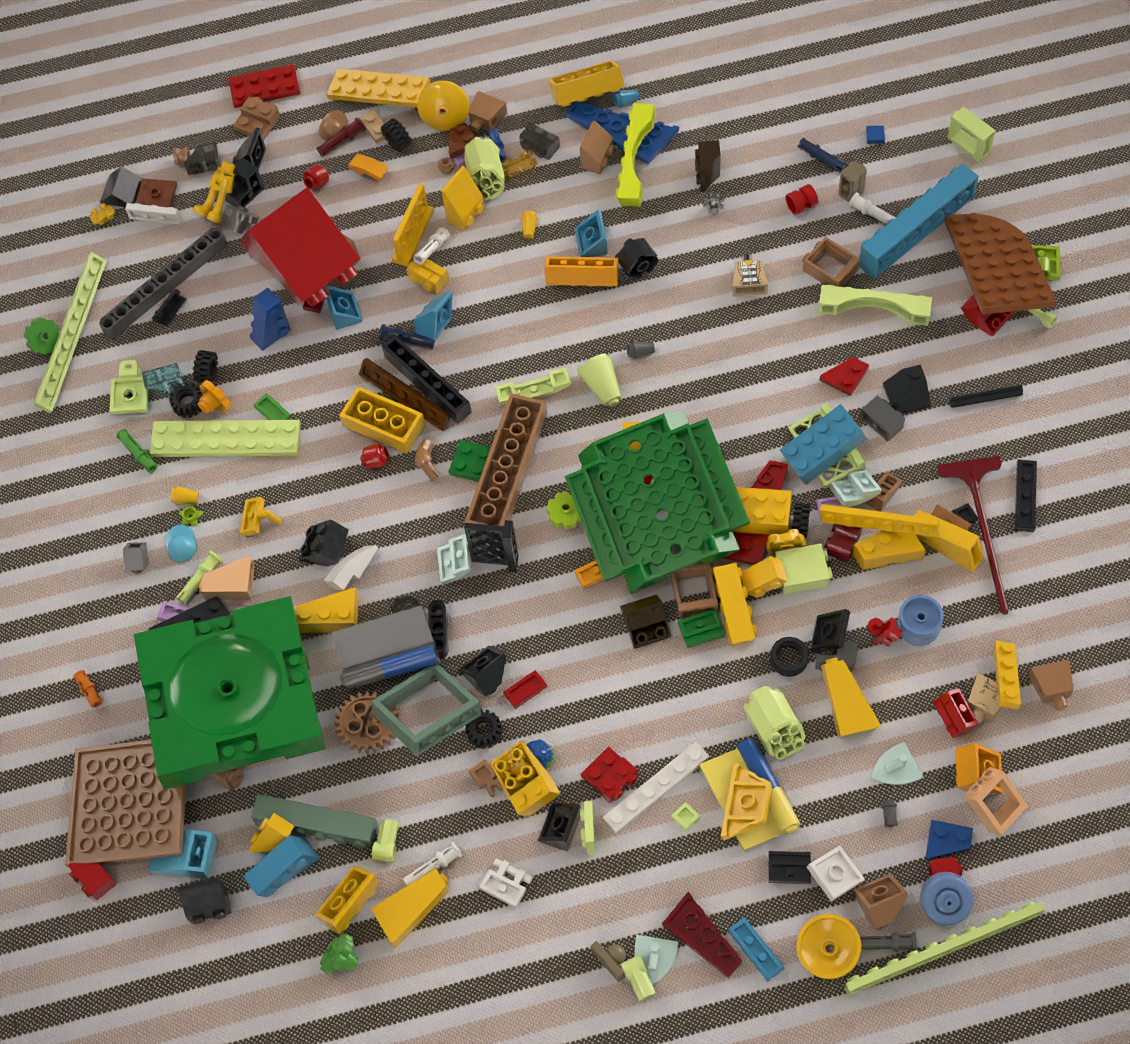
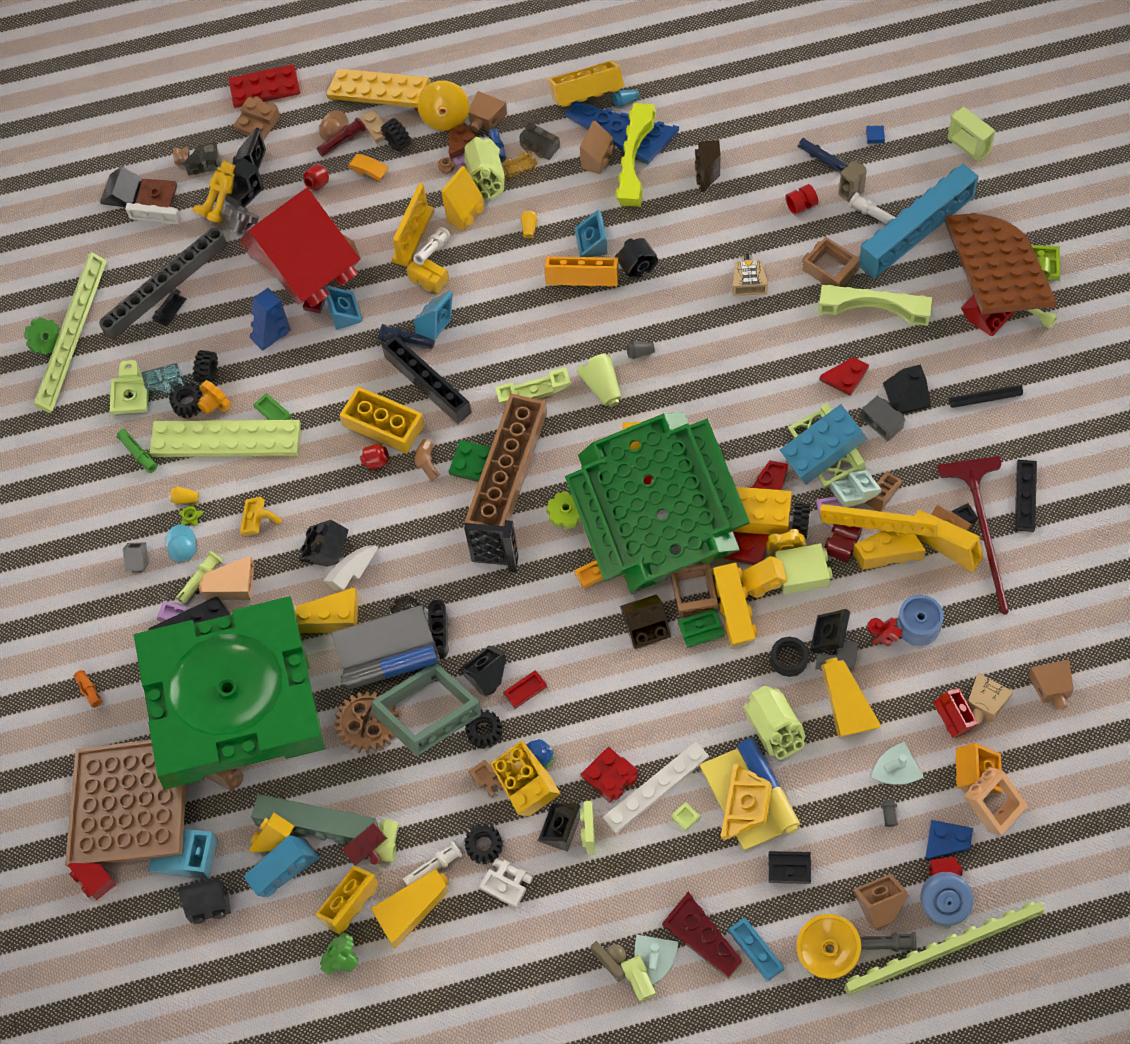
(102, 216): yellow piece -> none
(365, 845): none -> dark red plate
(404, 394): reddish brown tile -> none
(453, 559): light aqua slope -> none
(492, 852): none -> black tyre
(717, 205): dark grey gear -> none
(835, 873): white plate -> none
(1007, 675): yellow plate -> none

